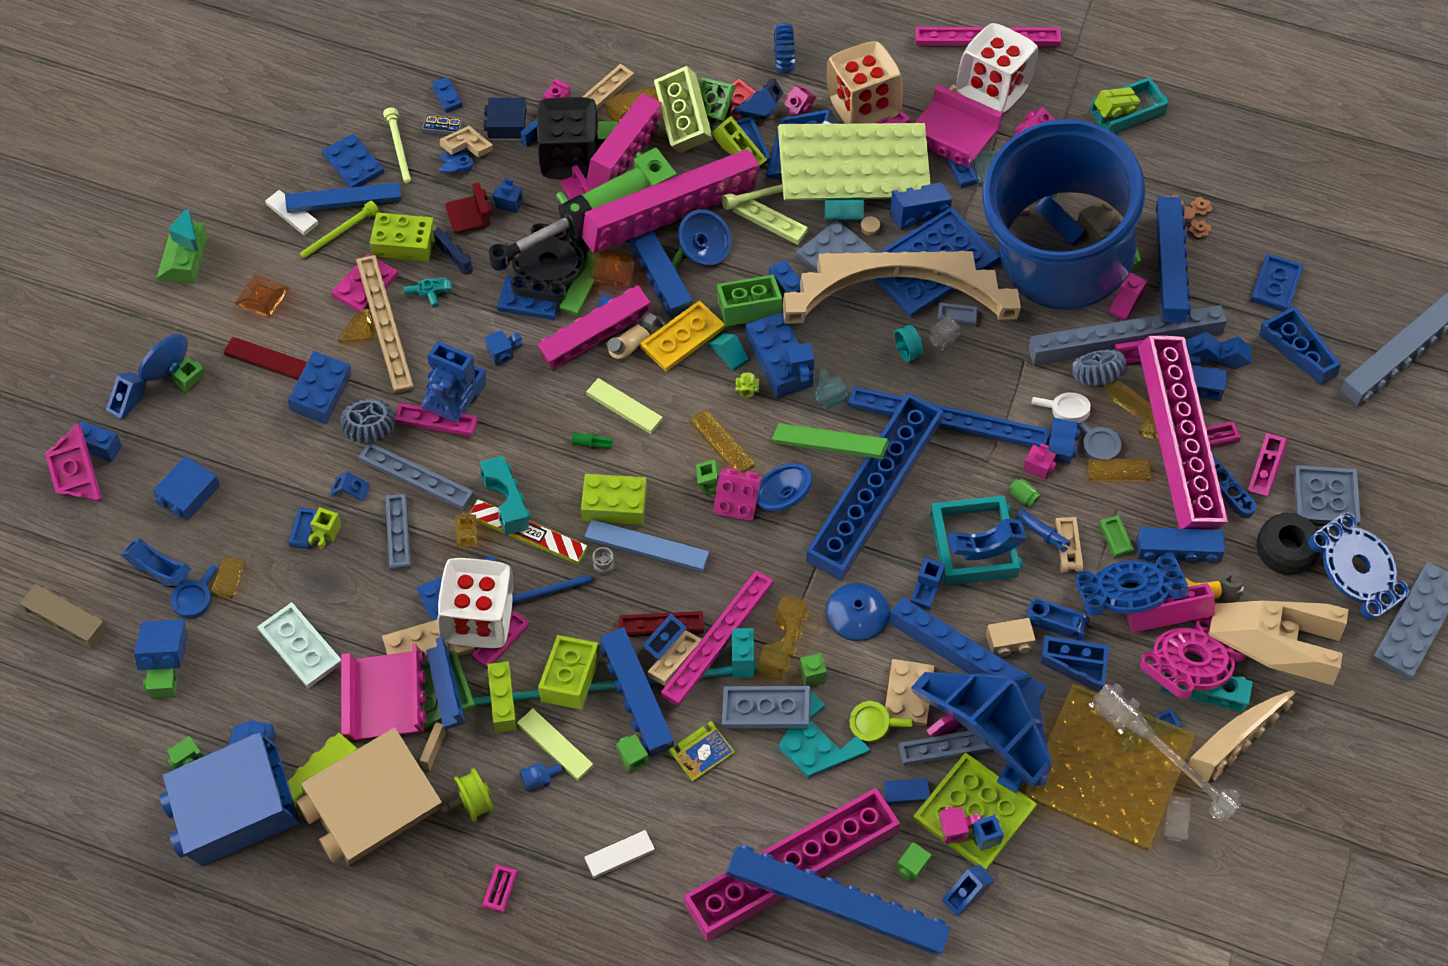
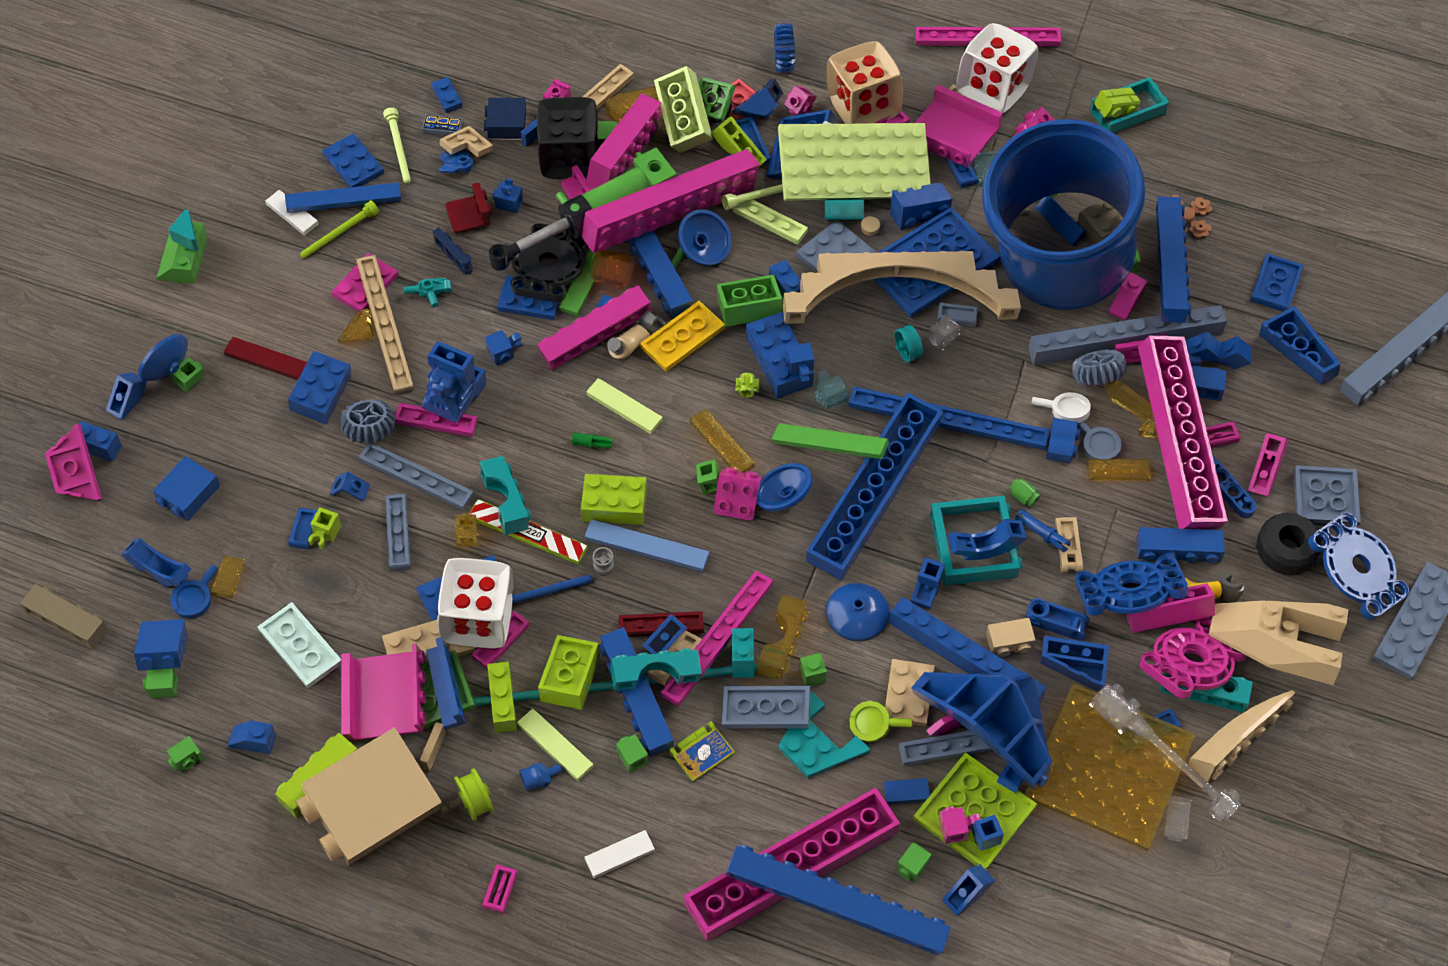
(228, 800): brick -> none
(261, 295): clear orange slope -> none
(402, 237): lime piece -> none
(681, 665): none -> teal arch
(729, 350): teal slope -> none
(1040, 461): dark pink brick -> none
(1116, 536): bright green tile -> none

